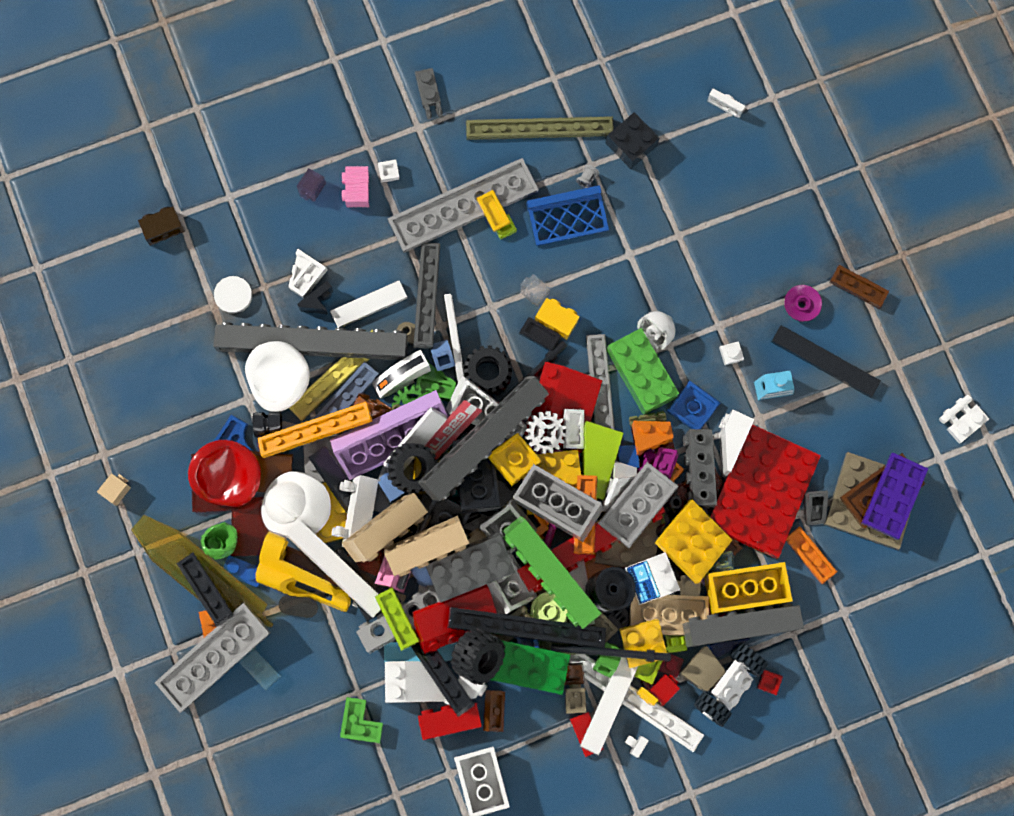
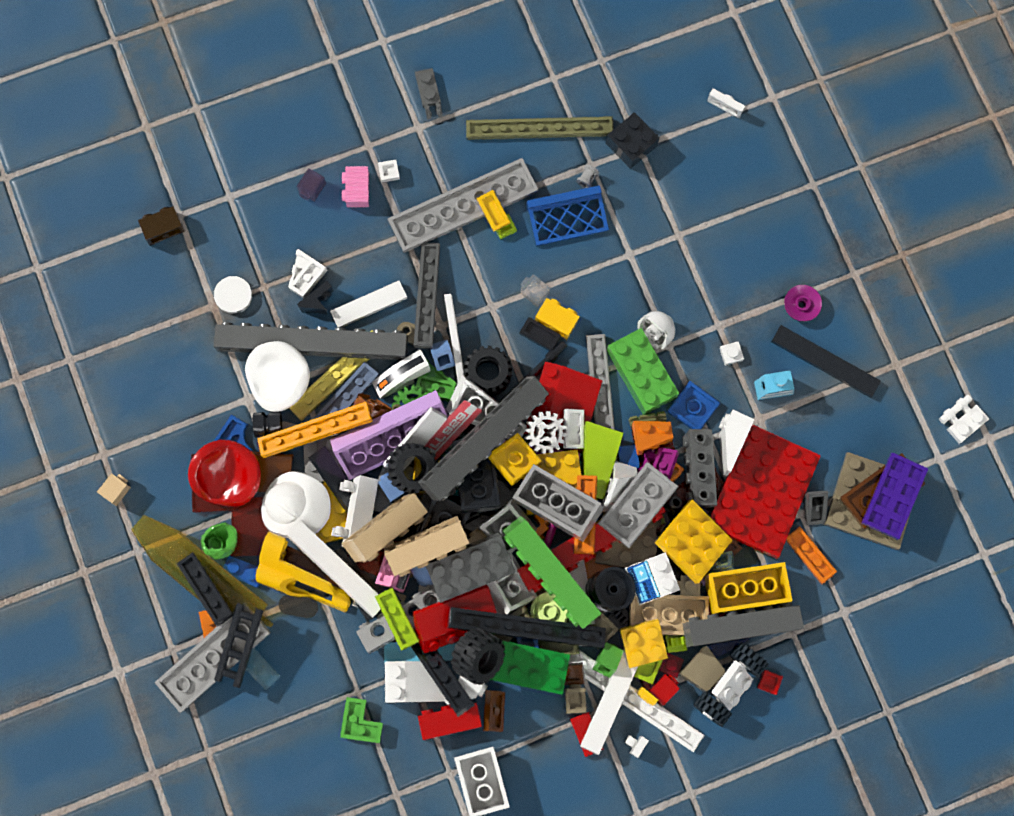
(229, 652): none -> black bar
(649, 655): black bar -> none
(859, 286): reddish brown plate -> none

